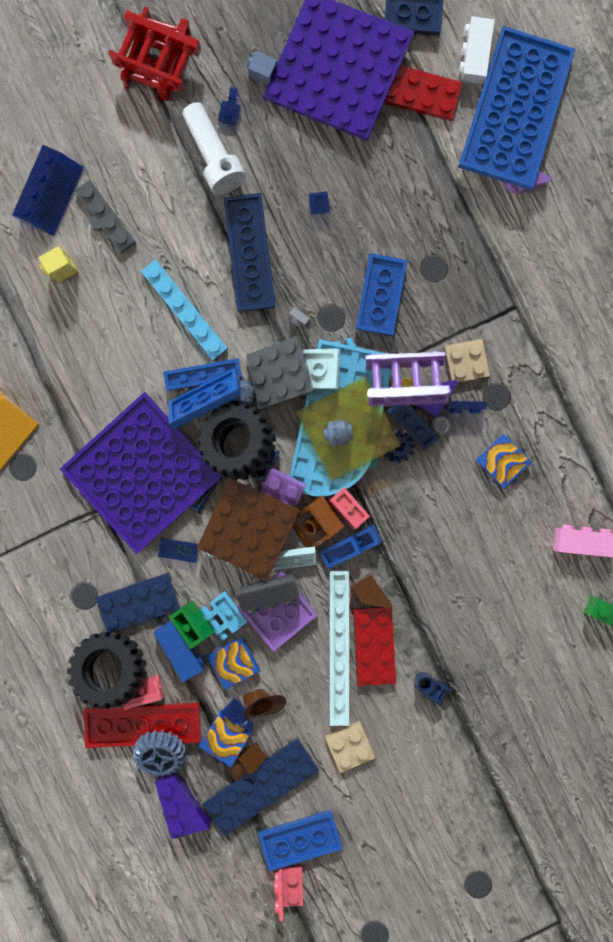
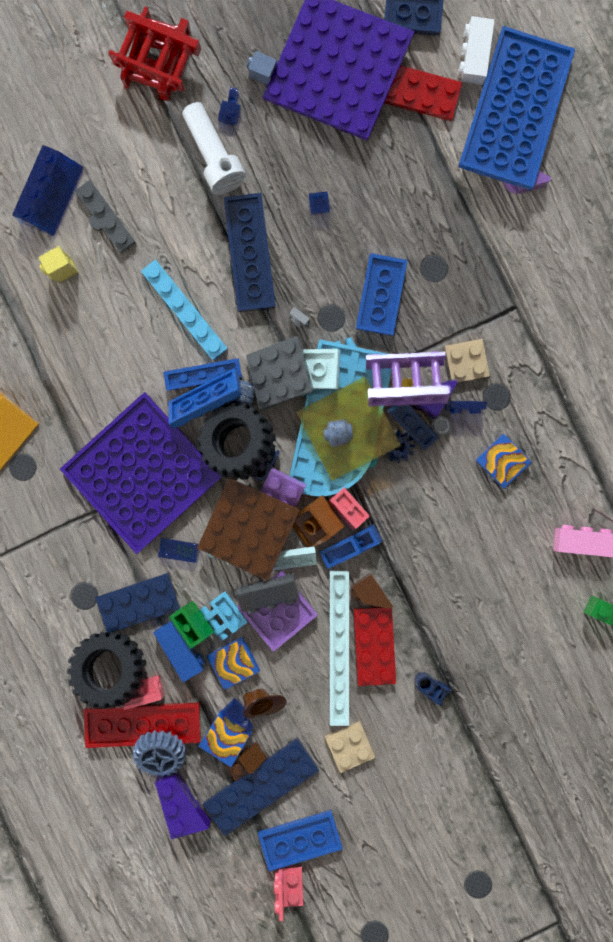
(204, 498): dark blue pin -> none

